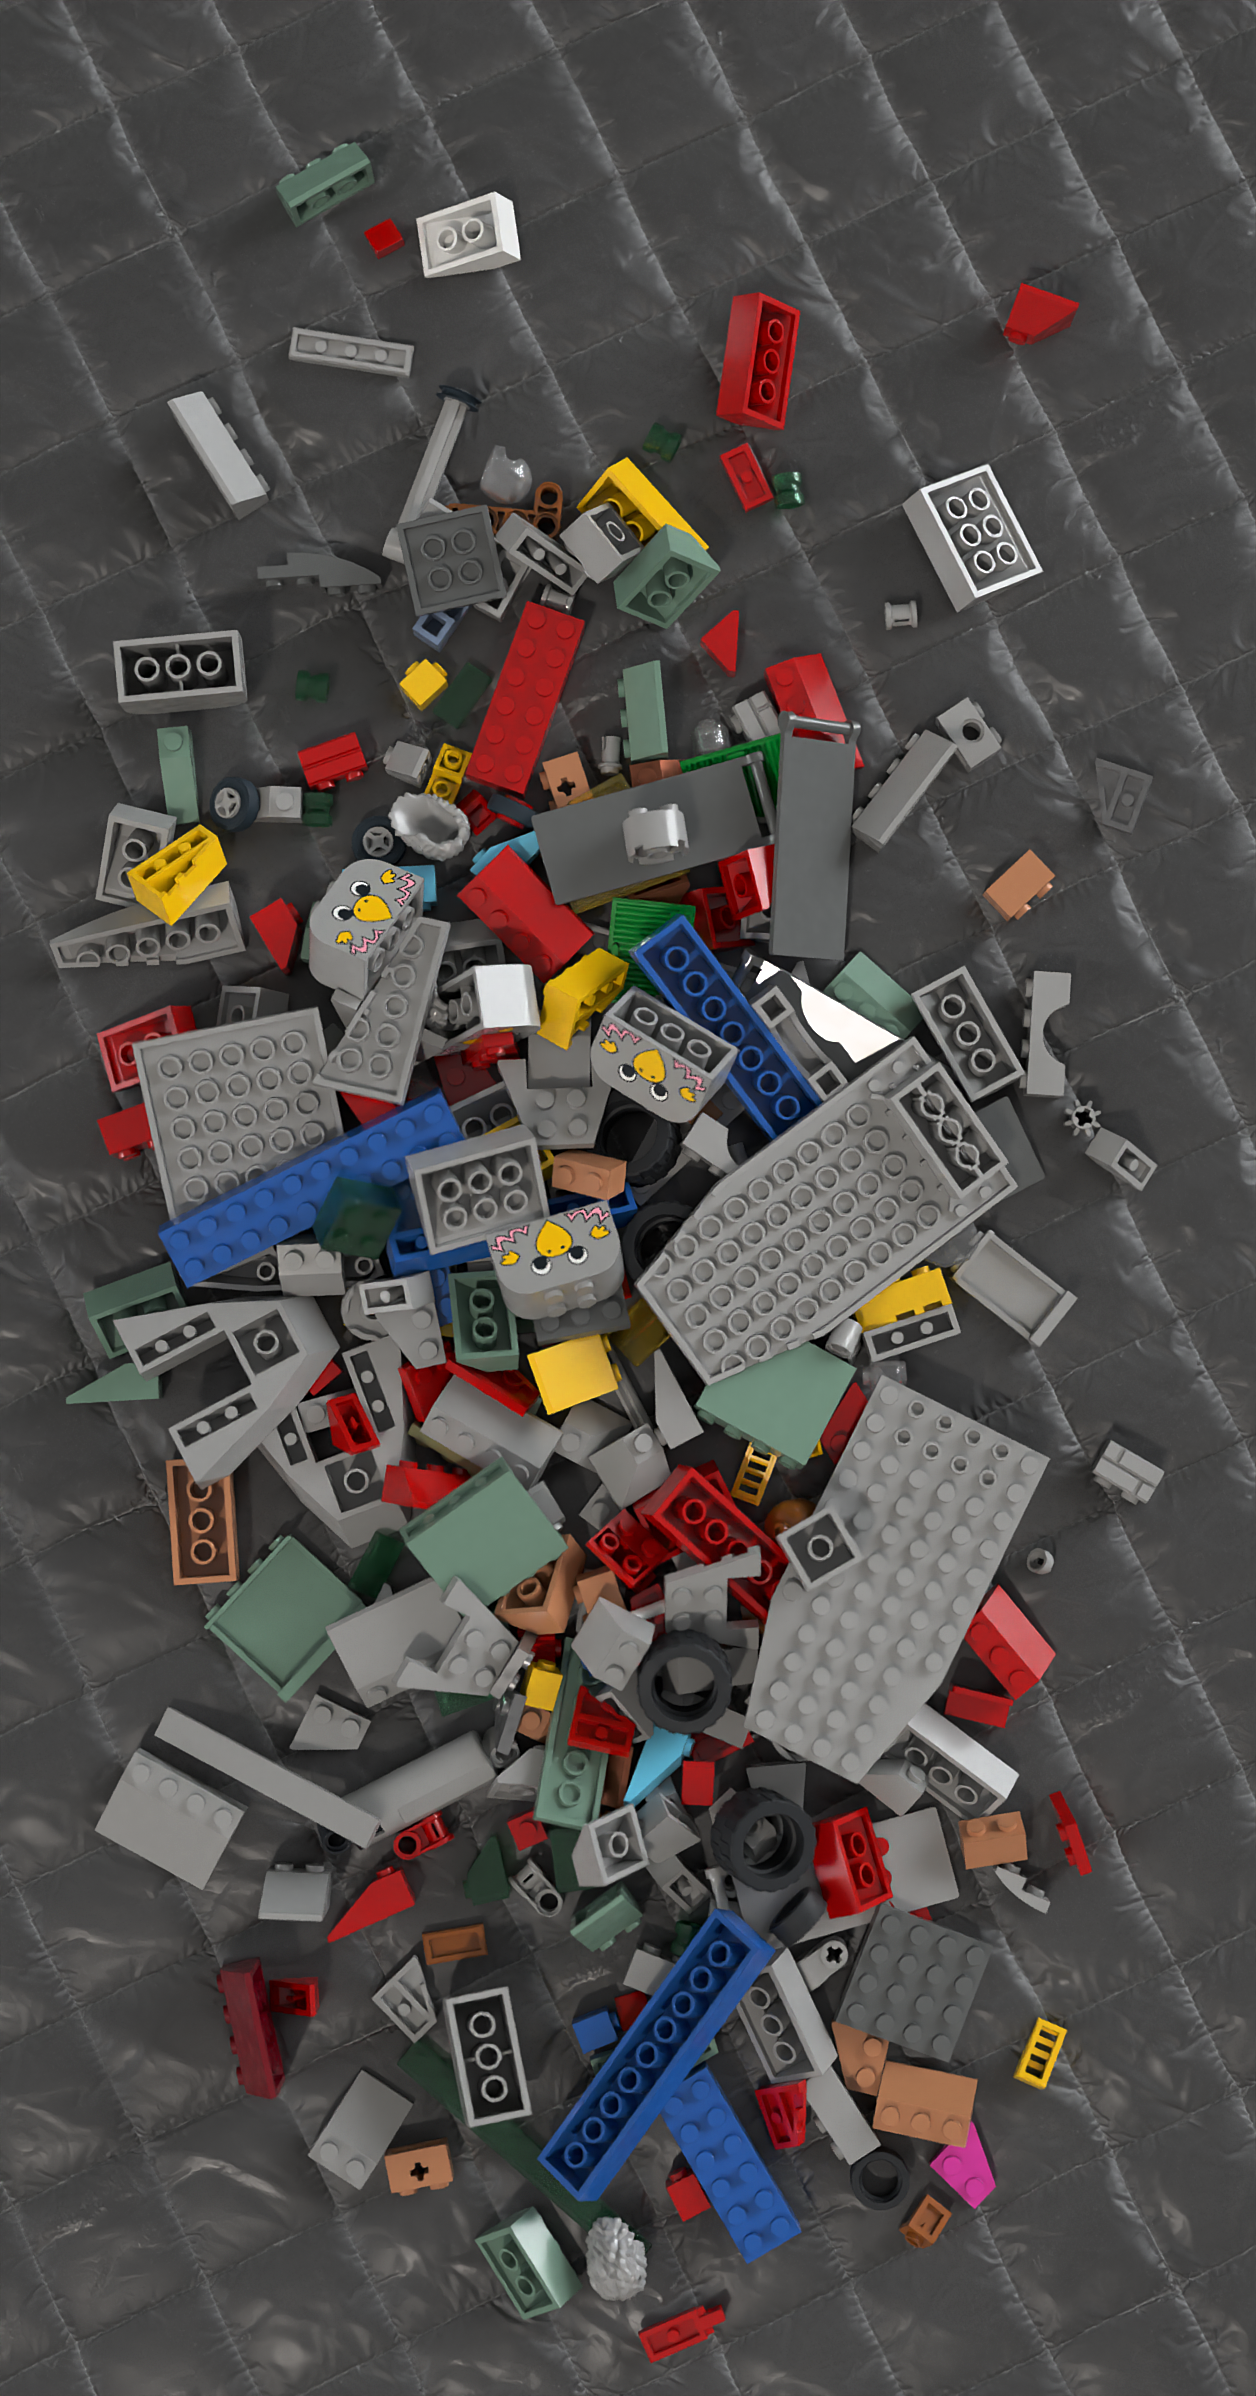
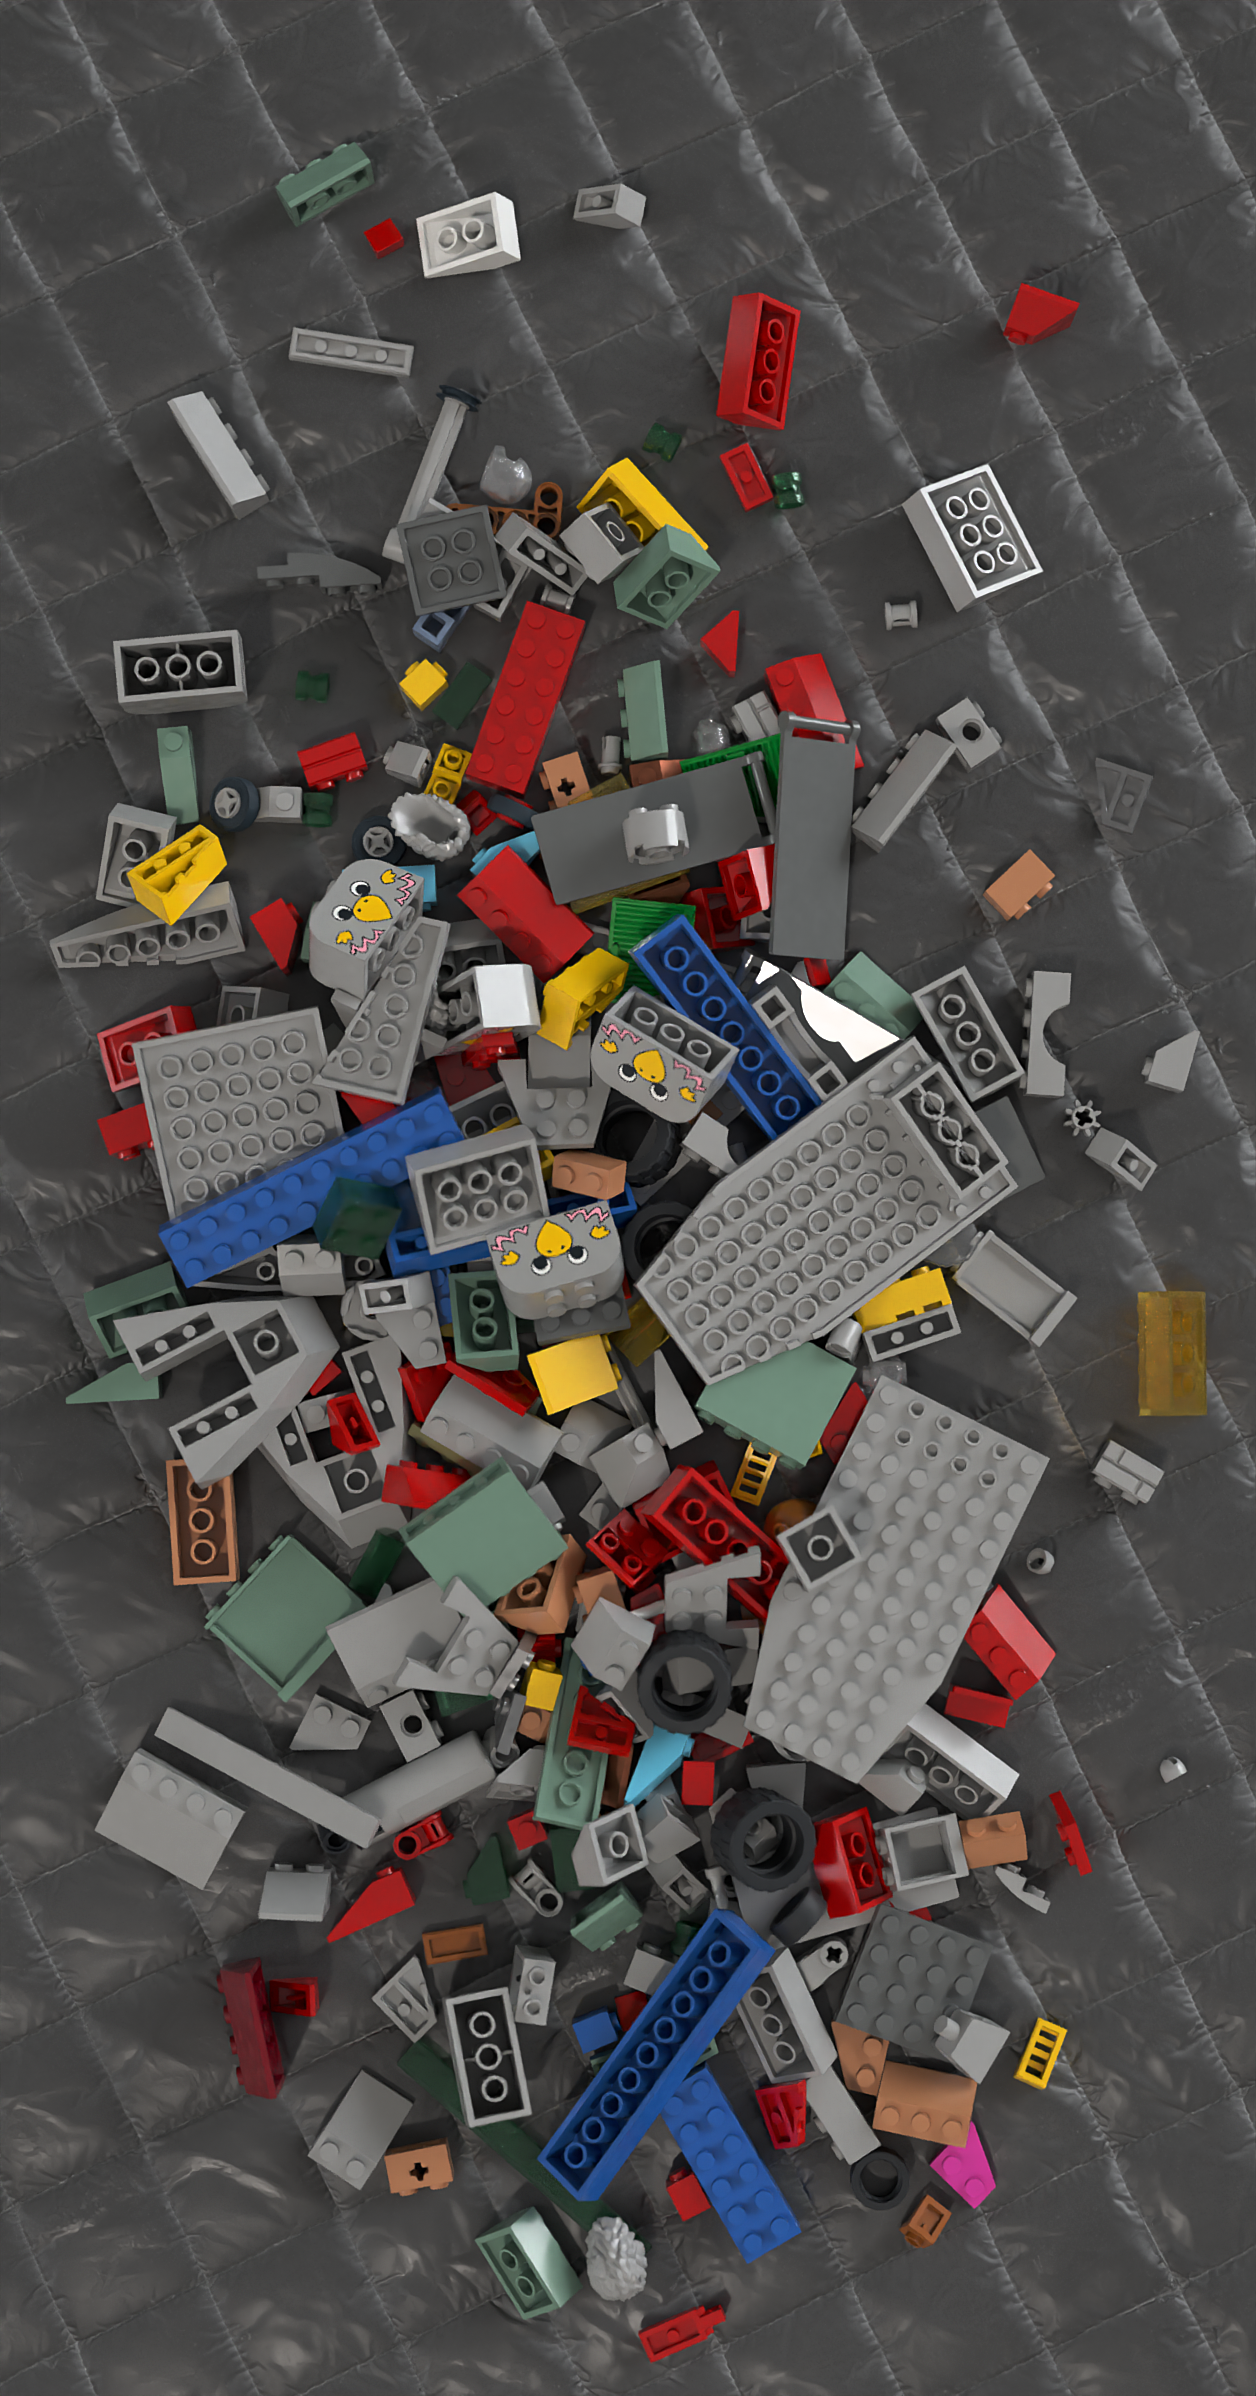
(412, 1742): none -> light grey brick
(532, 1994): none -> light grey window
(610, 206): none -> light grey slope
(817, 972): none -> red slope
(951, 1845): none -> light grey window
(969, 2042): none -> light grey torso
(1171, 1064): none -> light grey slope
(1171, 1769): none -> light grey hinge
(1172, 1353): none -> clear yellow slope

